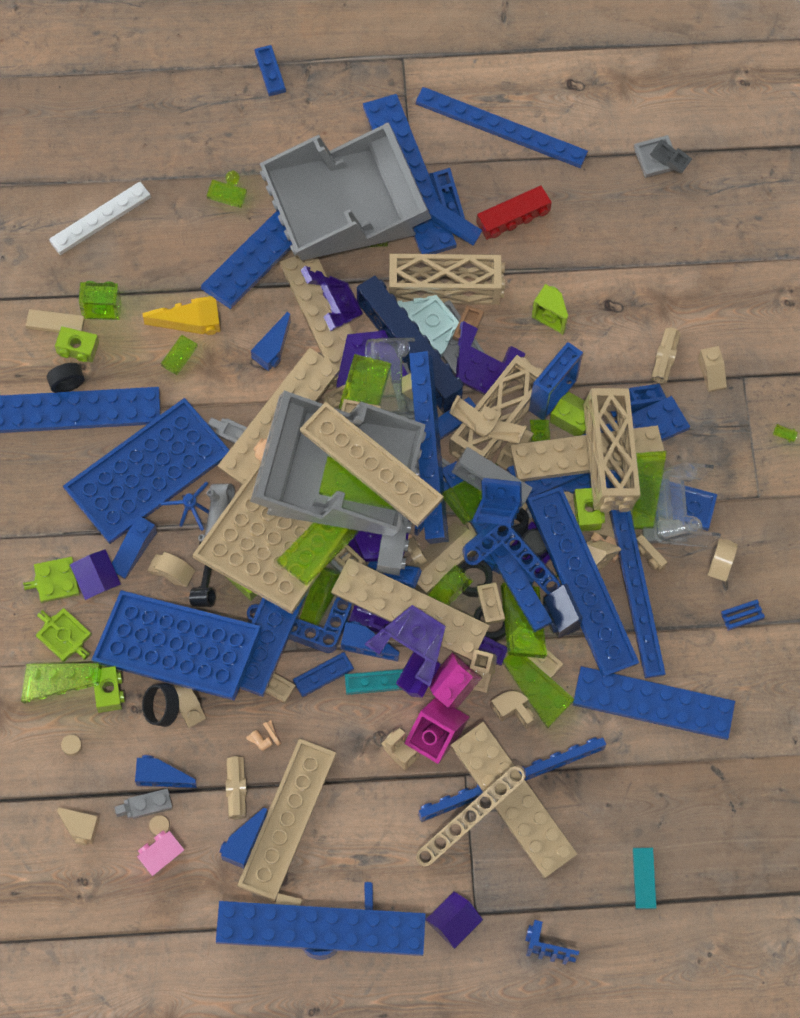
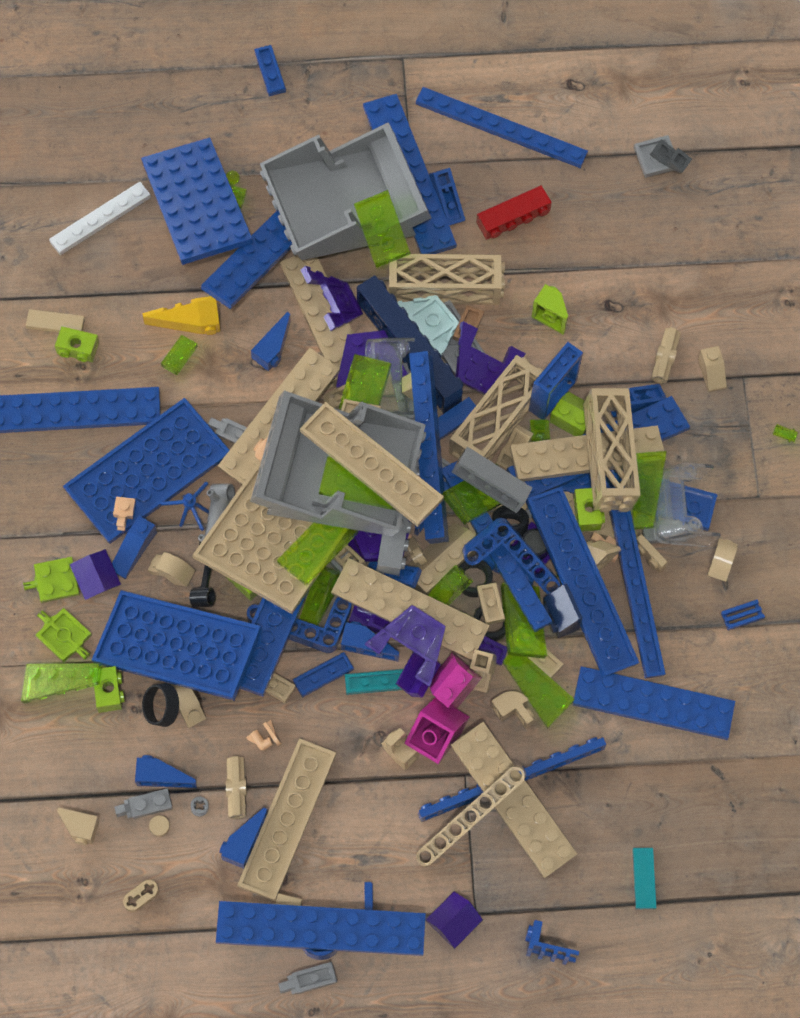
(65, 377): black tyre -> none
(71, 745): tan tile -> none
(100, 300): clear neon green brick -> none
(123, 510): none -> light nougat plate
(143, 900): none -> tan beam
(160, 852): bright pink brick -> none
(196, 201): none -> blue plate
(199, 812): none -> light grey bush
(309, 979): none -> light grey hinge
(382, 228): none -> clear neon green tile
(455, 223): blue tile -> none
(486, 422): tan plate -> none
(499, 502): blue plate -> none

